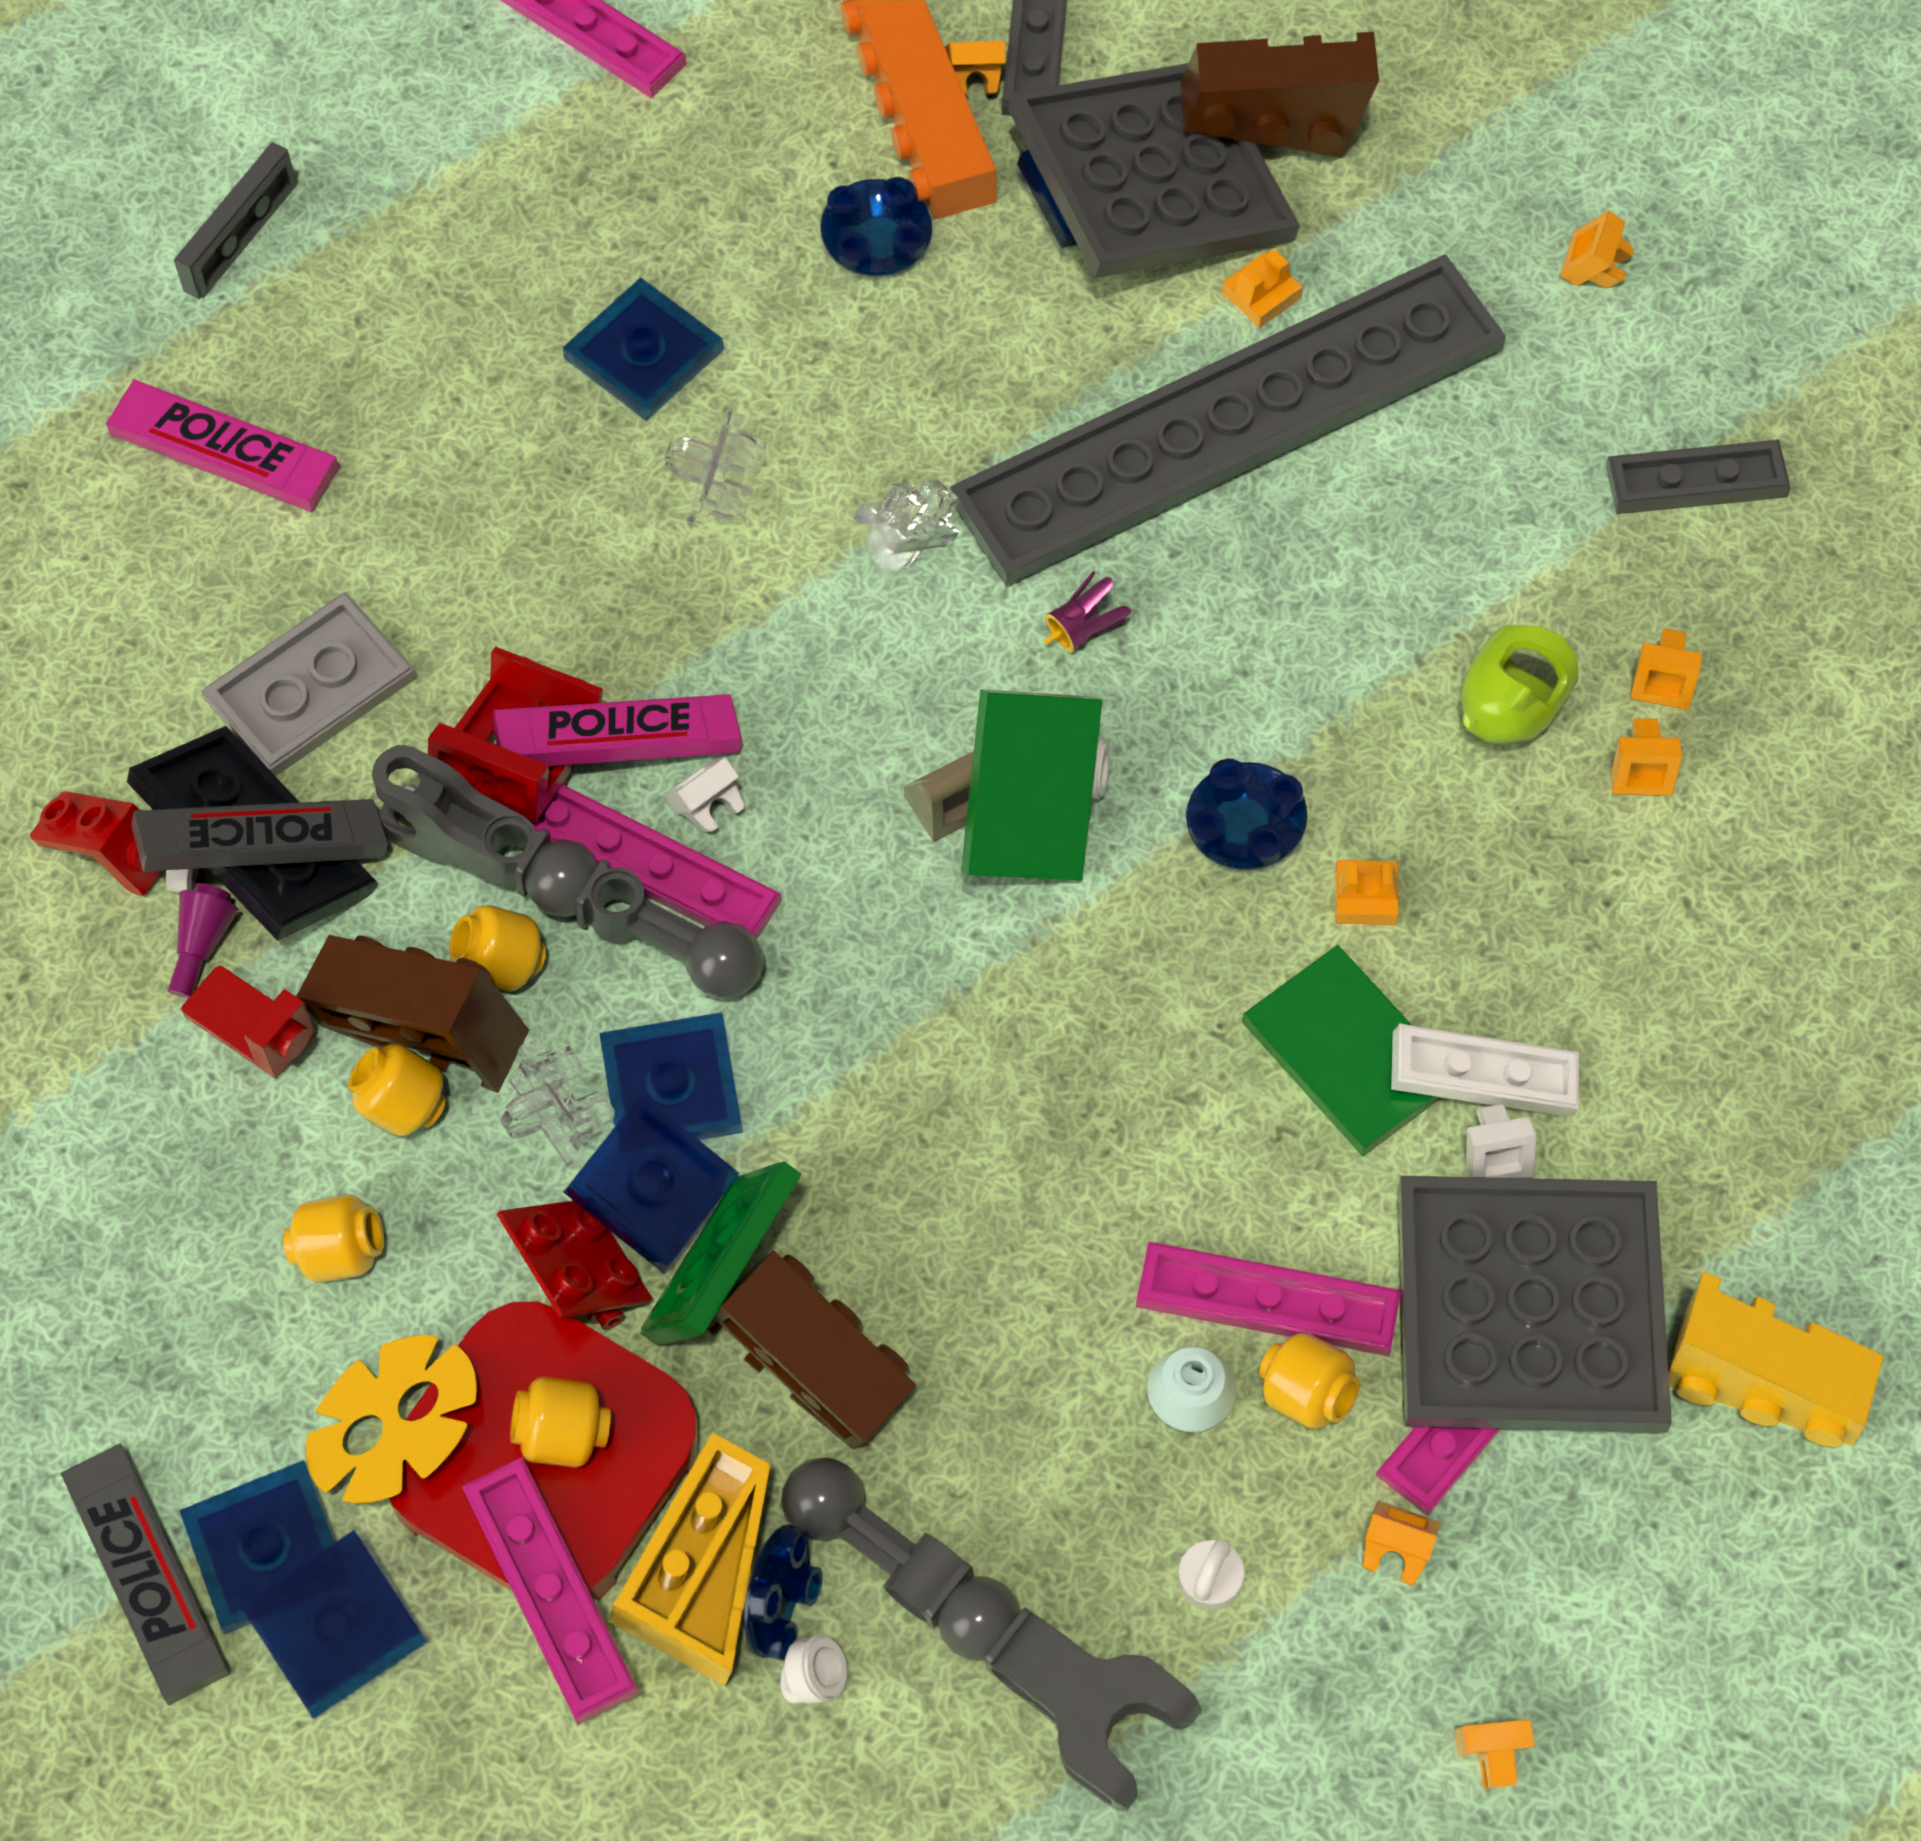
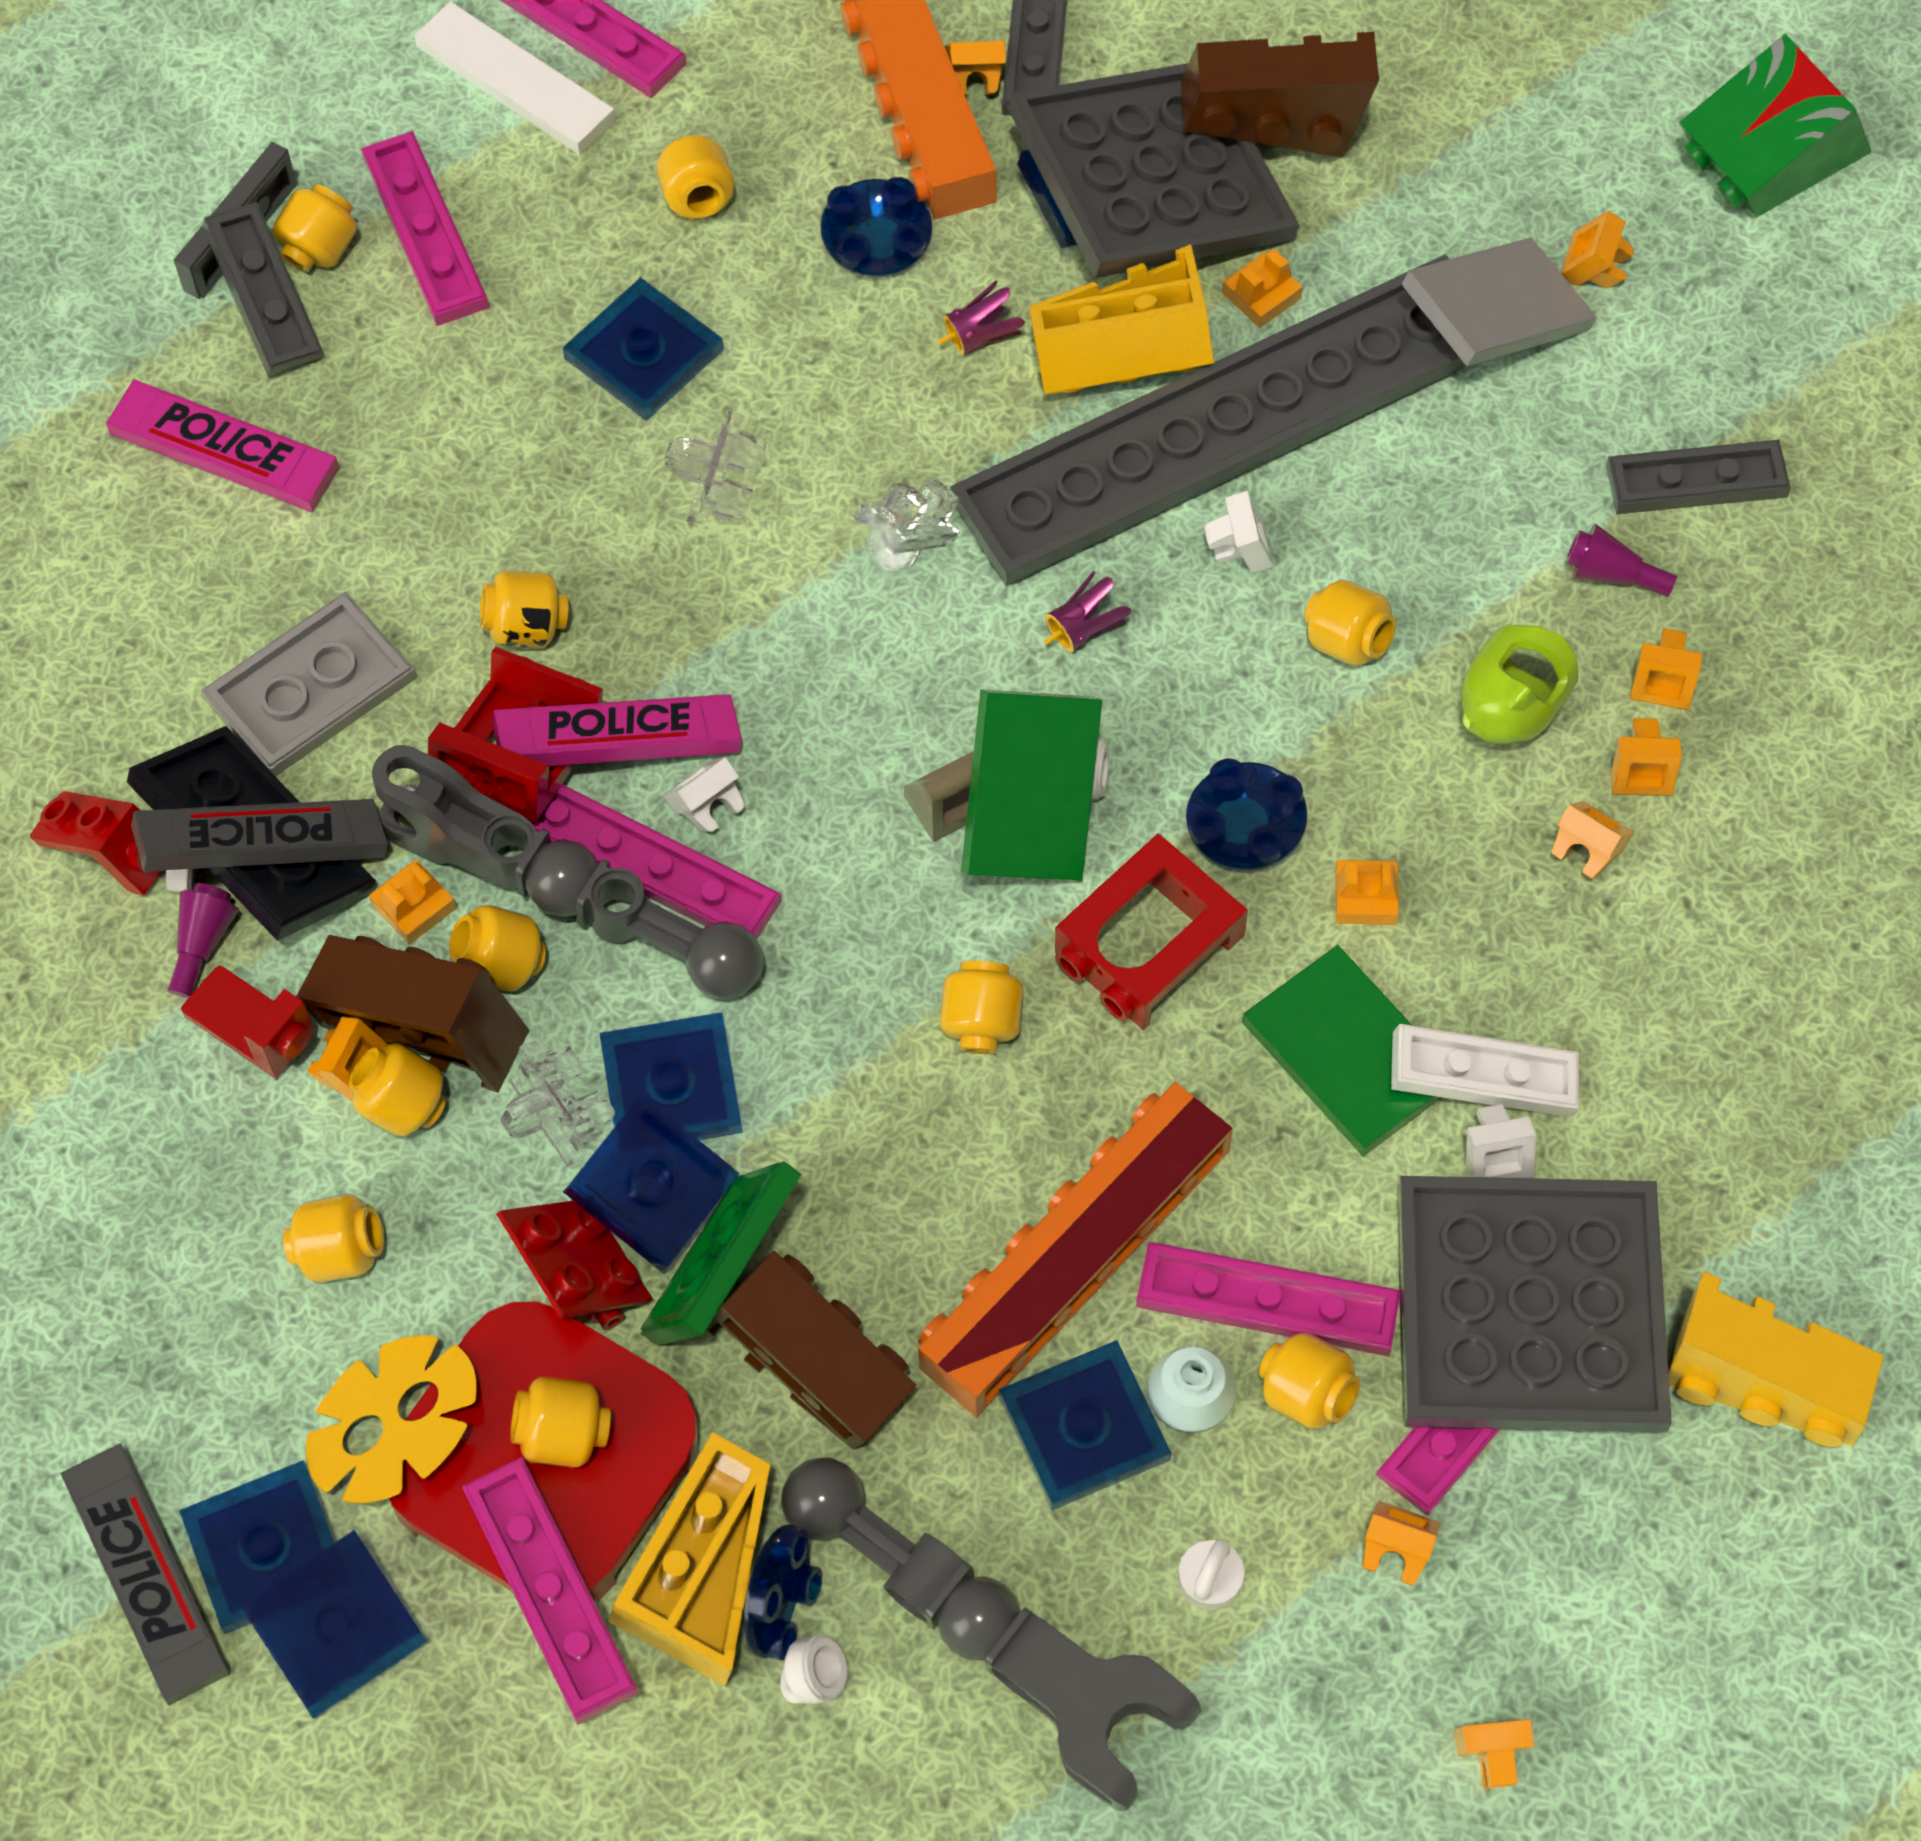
(262, 289): none -> dark grey tile
(314, 228): none -> yellow head
(344, 1049): none -> light orange tile
(412, 901): none -> light orange tile
(425, 228): none -> dark pink tile
(515, 78): none -> white tile
(522, 609): none -> yellow head
(695, 177): none -> yellow head
(971, 326): none -> flat silver piece
(981, 1006): none -> yellow head
(1073, 1248): none -> brick
(1084, 1425): none -> clear blue plate
(1124, 330): none -> yellow wedge
(1136, 990): none -> red panel
(1240, 534): none -> white tile
(1350, 622): none -> yellow head
(1498, 301): none -> light grey tile
(1594, 830): none -> light orange tile
(1606, 559): none -> magenta cone
(1774, 130): none -> green slope

